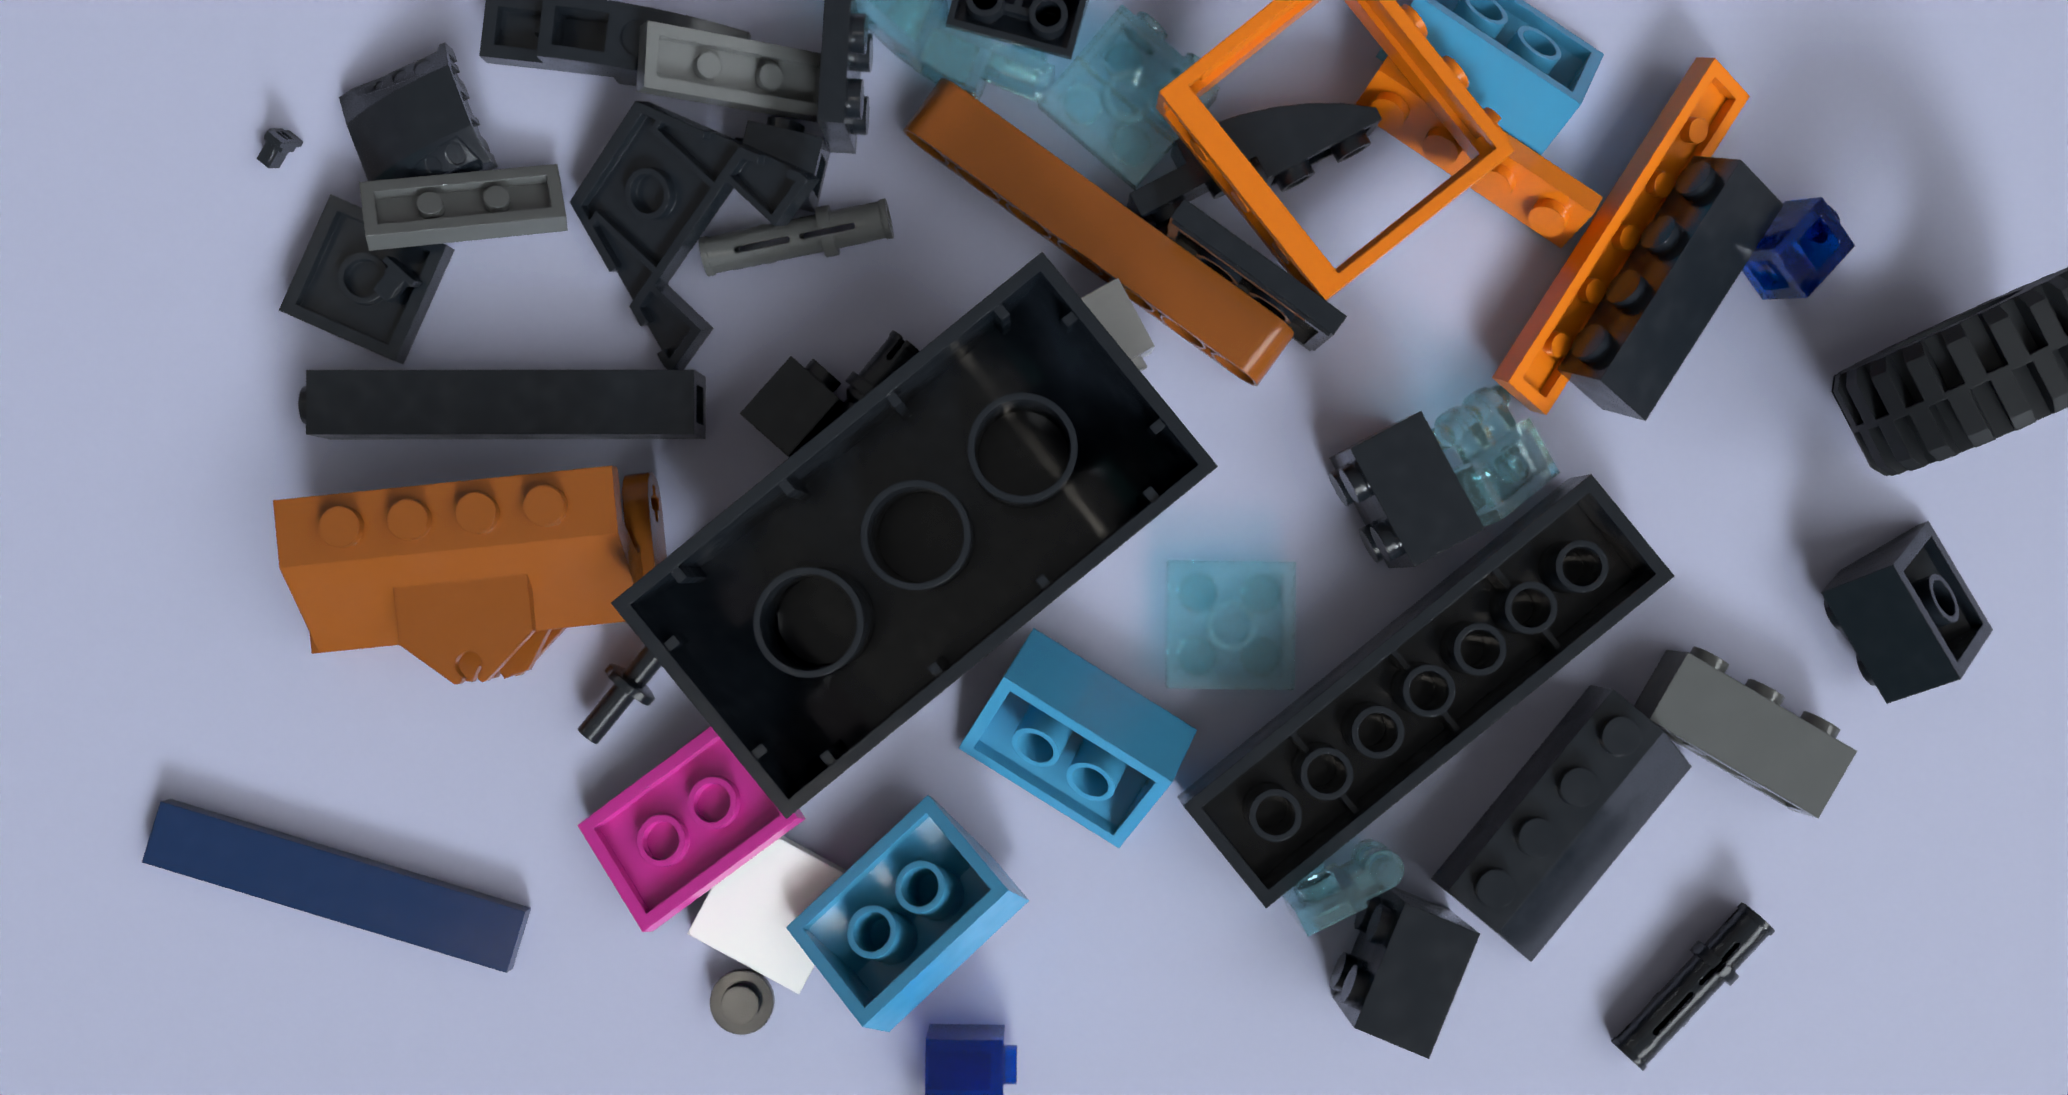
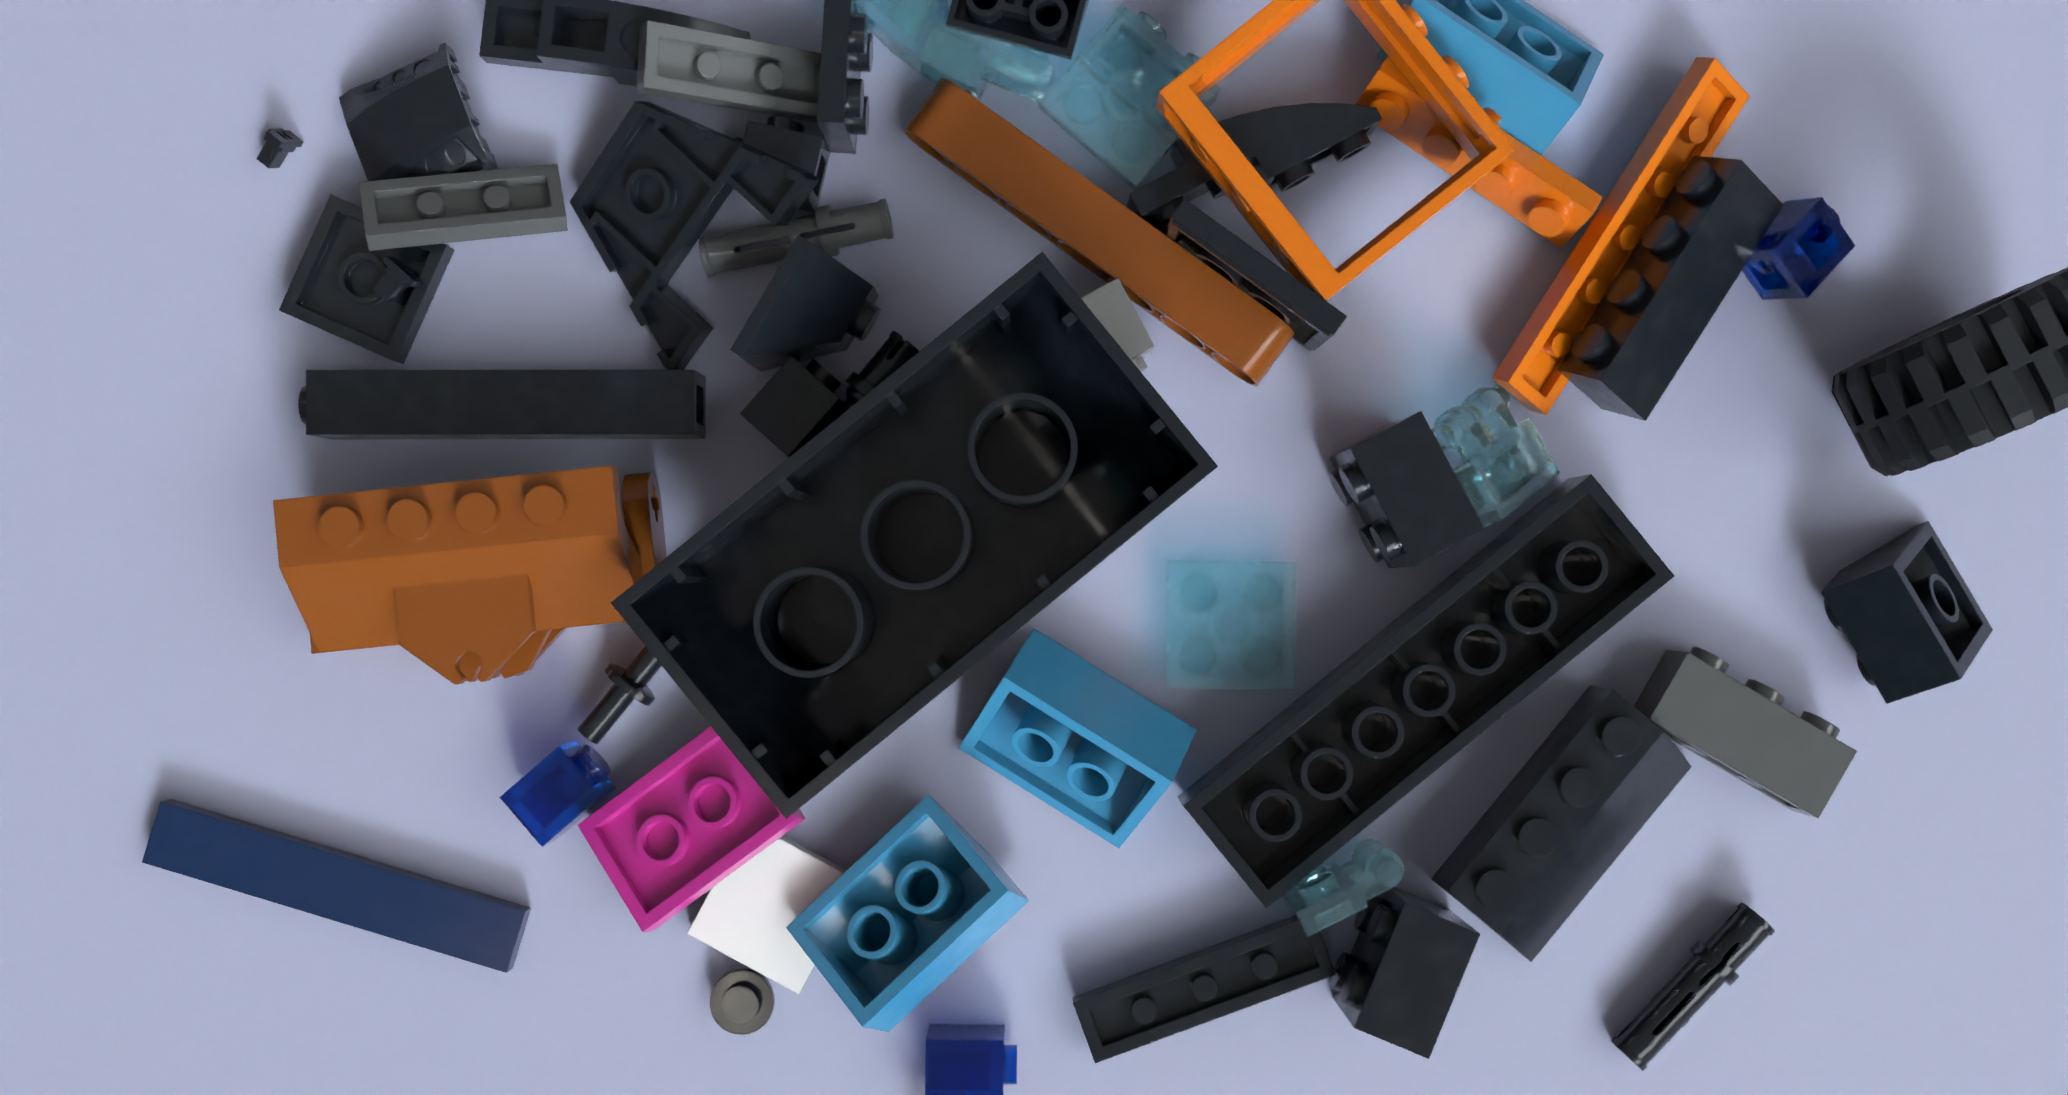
(559, 791): none -> clear blue brick
(807, 310): none -> black slope
(1201, 987): none -> black plate

